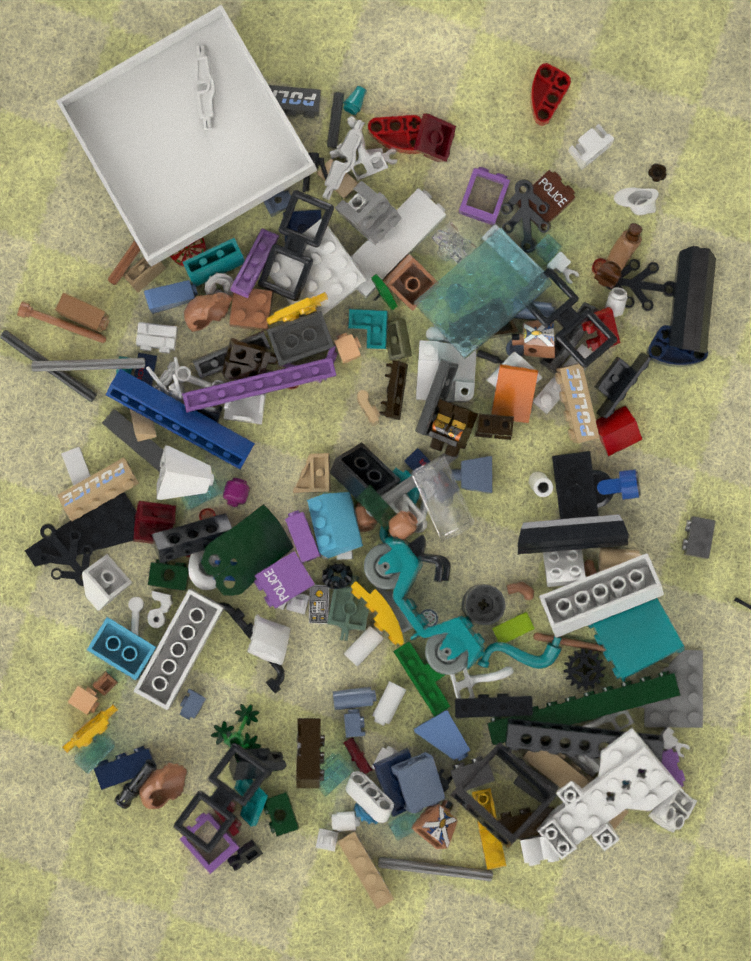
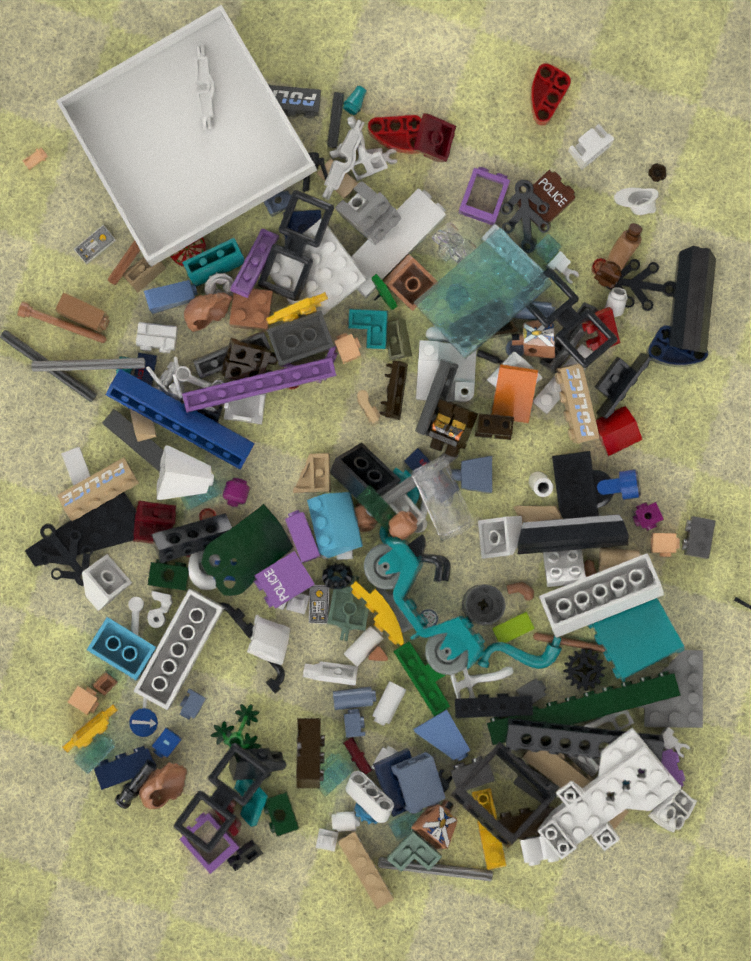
(35, 158): none -> light nougat pin
(94, 244): none -> tile
(143, 721): none -> blue piece
(166, 743): none -> blue brick
(331, 672): none -> white hinge
(378, 655): none -> nougat slope
(414, 847): none -> sand green plate
(499, 536): none -> white slope
(533, 688): none -> dark grey brick
(537, 513): none -> tan wing
(653, 512): none -> magenta brick
(664, 543): none -> light nougat brick

